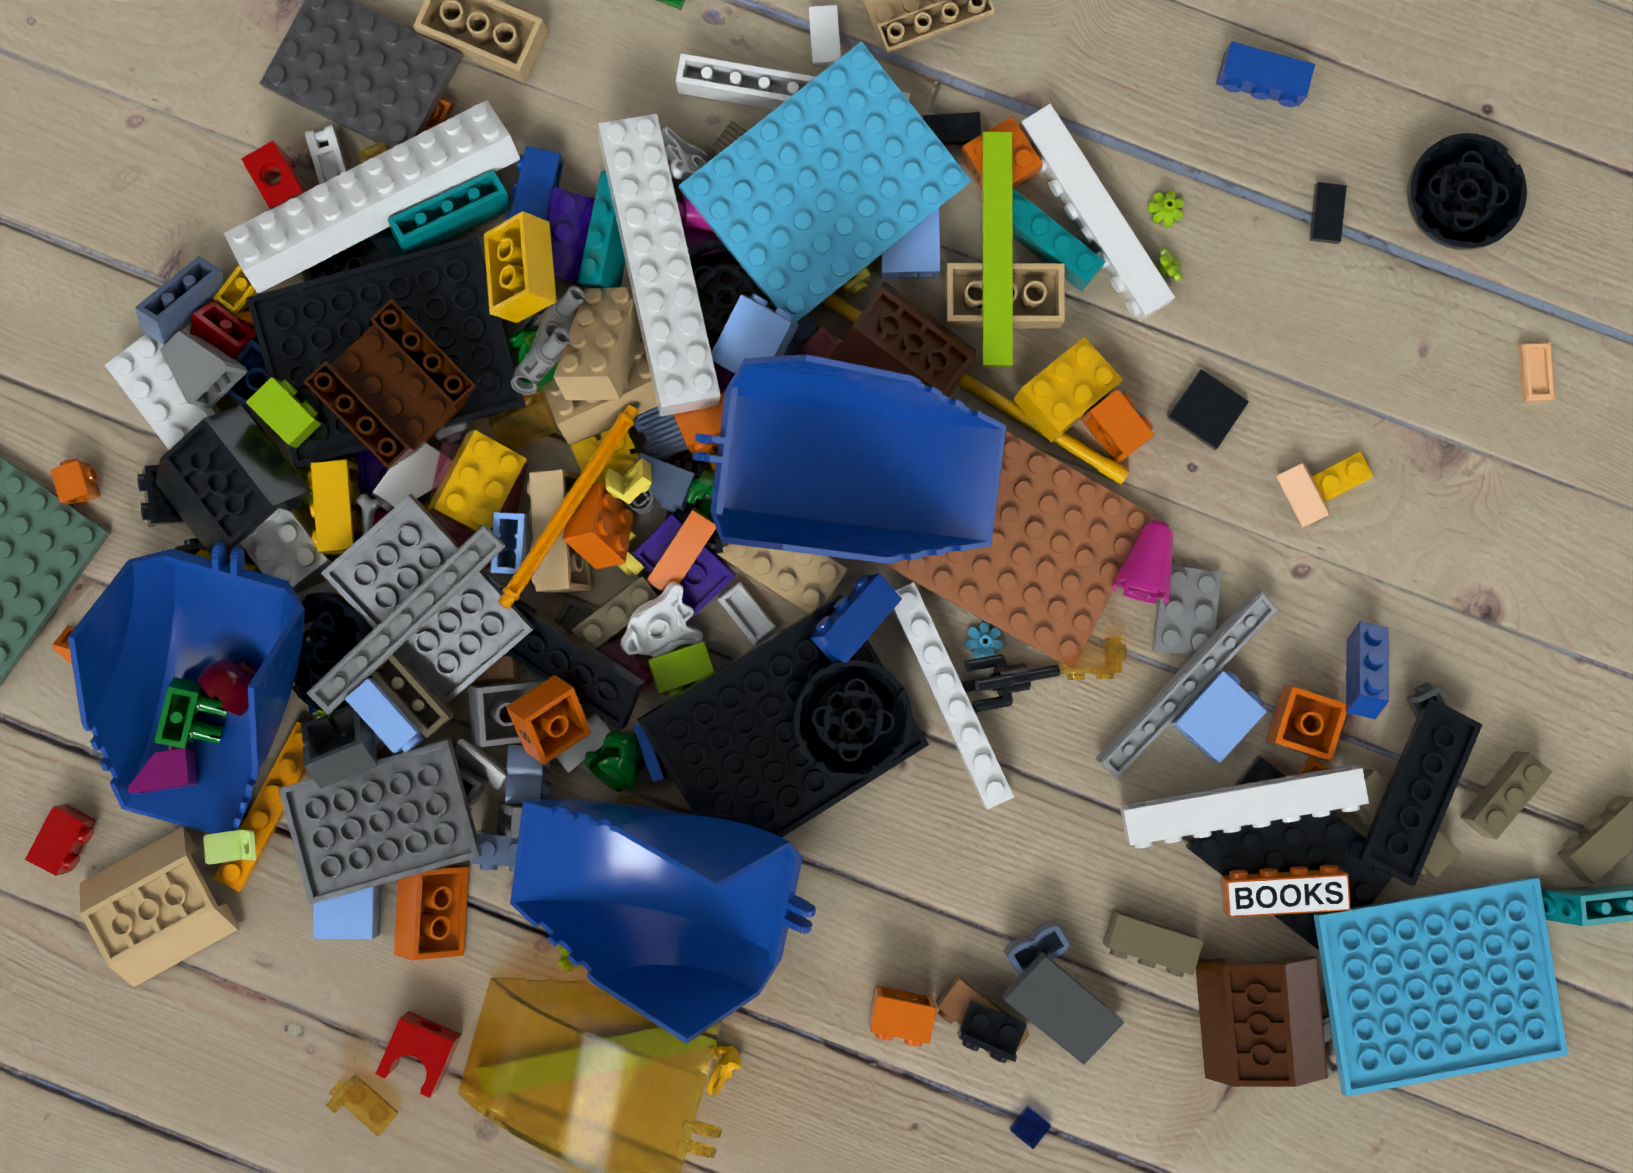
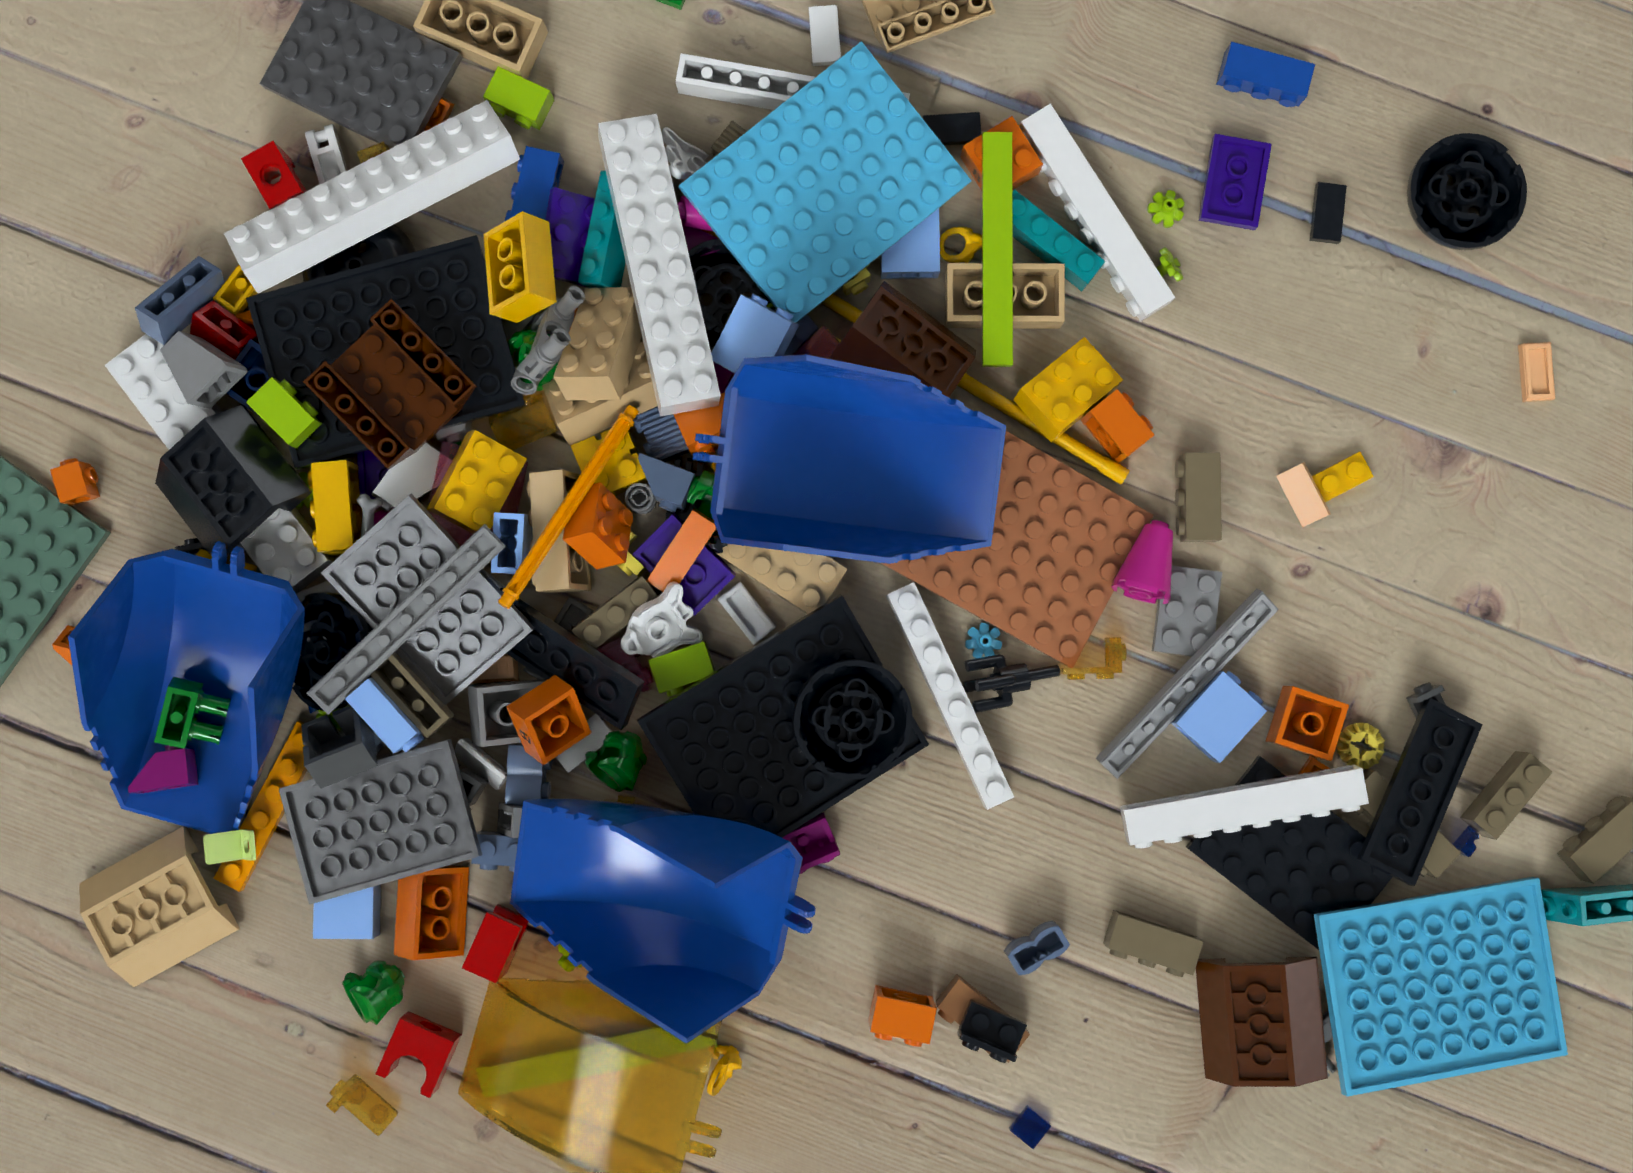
(61, 840): red brick -> none
(156, 507): black bracket -> none
(229, 683): dark red cylinder -> none
(375, 990): none -> green helmet
(450, 213): teal brick -> none
(496, 943): none -> red piece
(518, 99): none -> lime brick
(632, 484): light yellow bracket -> none
(651, 757): blue tile -> none
(814, 842): none -> magenta bracket
(855, 617): blue brick -> none
(972, 244): none -> yellow piece
(1062, 1008): dark grey tile -> none
(1199, 497): none -> dark tan brick
(1208, 409): black tile -> none
(1235, 182): none -> dark purple plate
(1285, 892): brick -> none
(1350, 753): none -> light yellow gear
(1367, 670): blue brick -> none
(1465, 842): none -> clear blue tile

